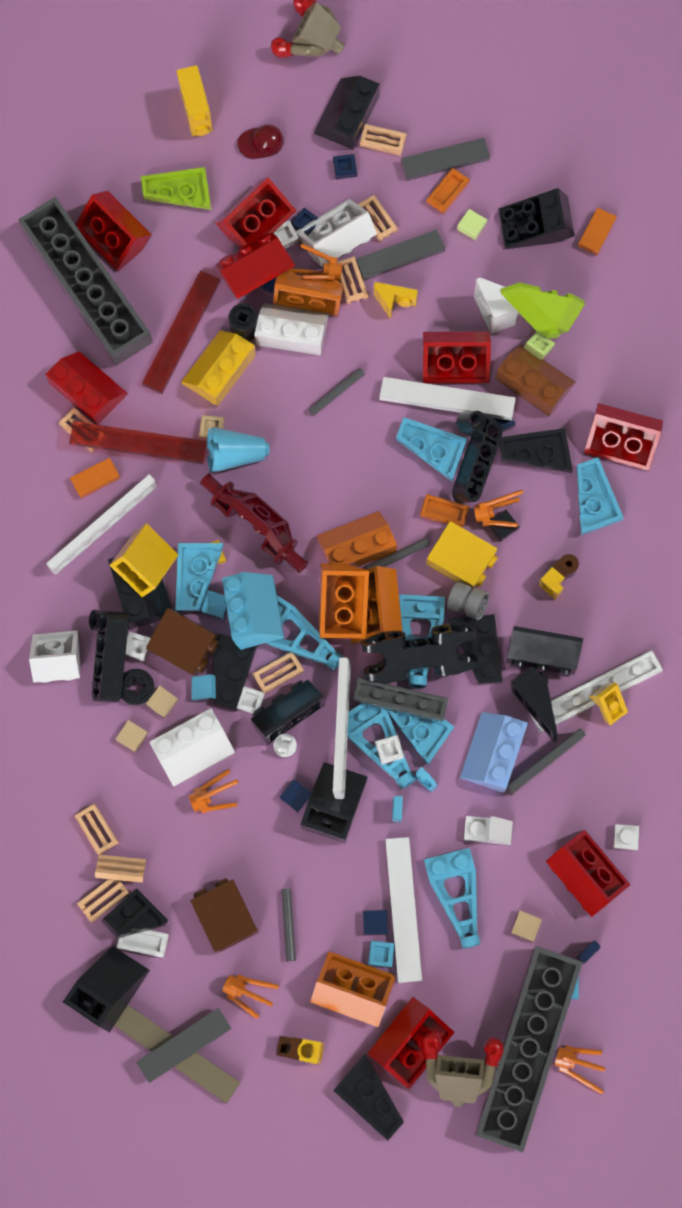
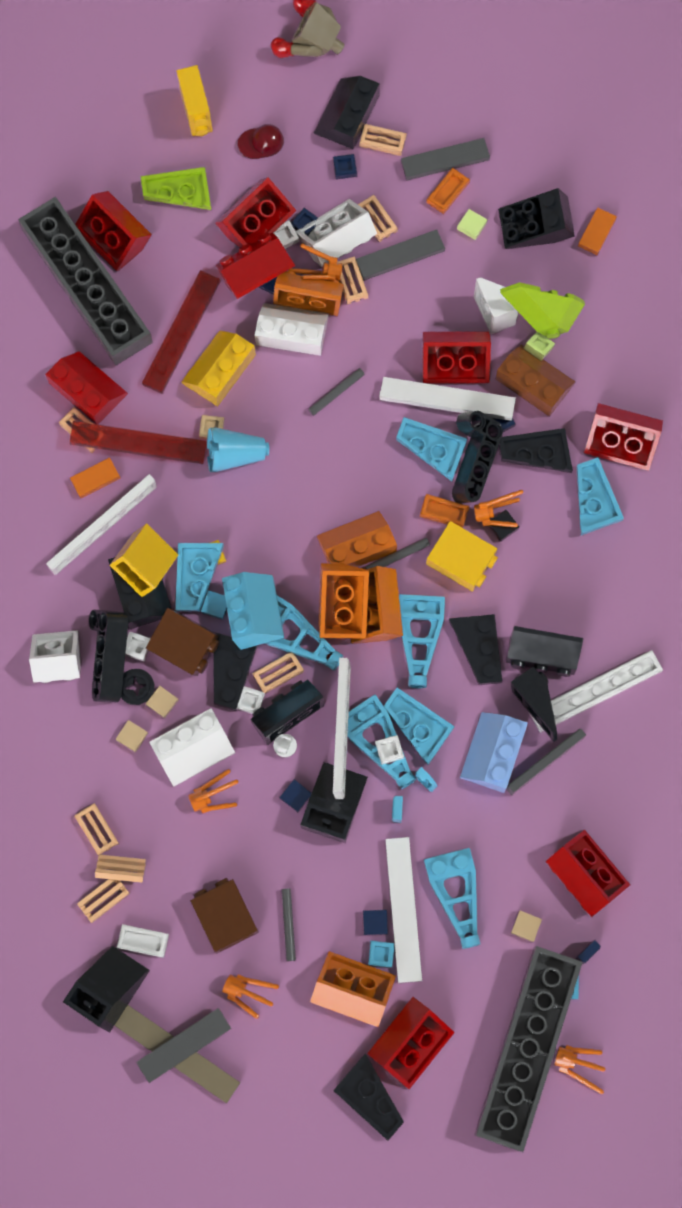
(134, 916): black wing -> none
(203, 688): medium azure tile -> none
(243, 321): black wheel -> none
(261, 516): dark red plate -> none
(300, 1049): leg -> none
(391, 294): yellow slope -> none
(400, 699): dark grey tile -> none
(434, 651): black piece -> none
(459, 1077): dark tan torso -> none
(465, 599): light grey wheel -> none
(488, 830): white slope -> none
(562, 569): leg -> none
(610, 702): yellow slope -> none
(626, 837): white plate -> none

